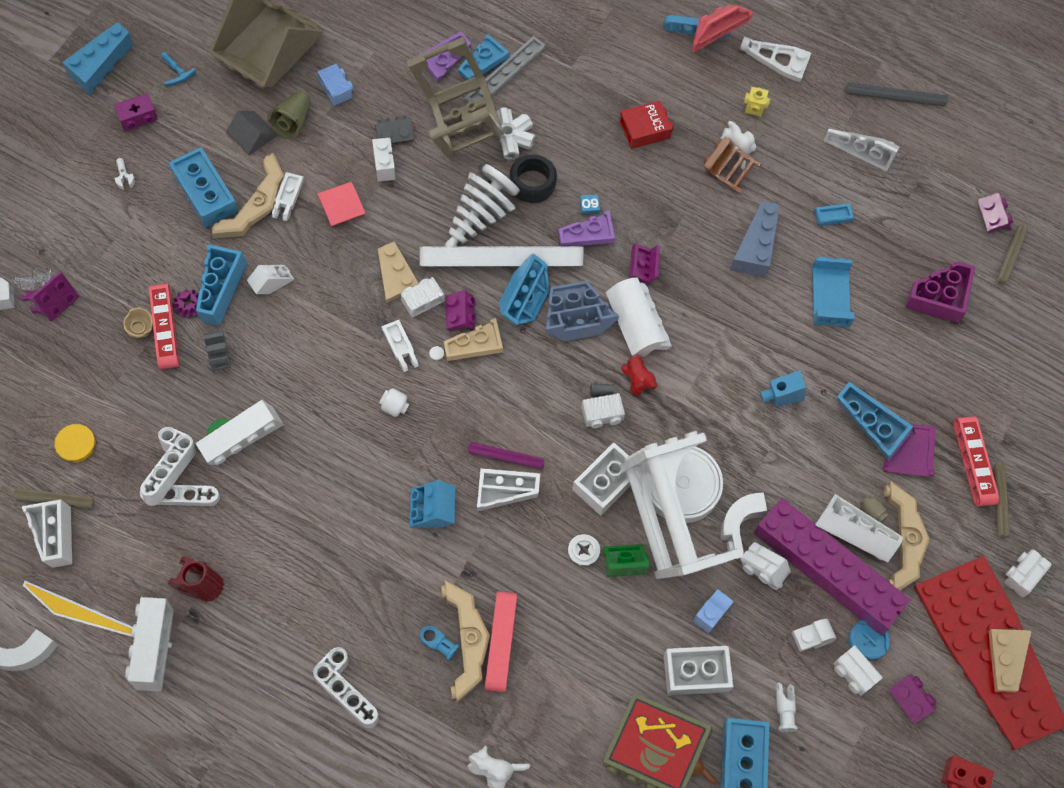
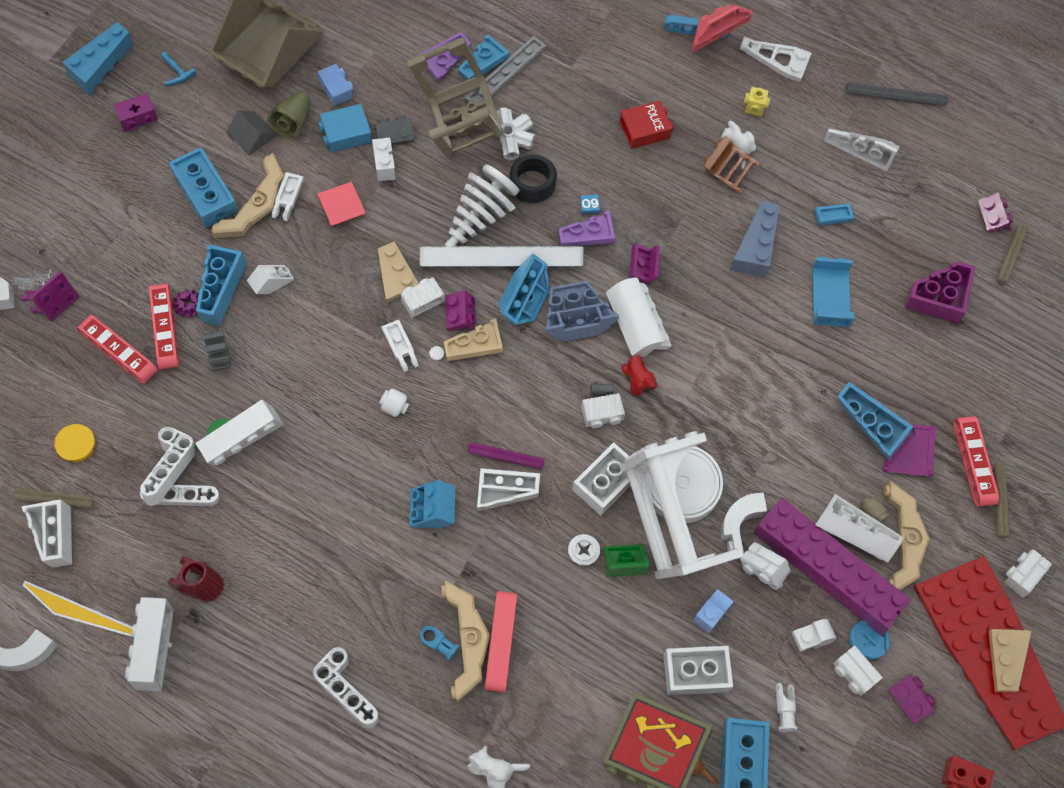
(117, 349): none -> beam
(123, 175): white bar -> none
(138, 323): tan hair -> none
(345, 128): none -> dark azure brick
(785, 390): dark azure torso -> none

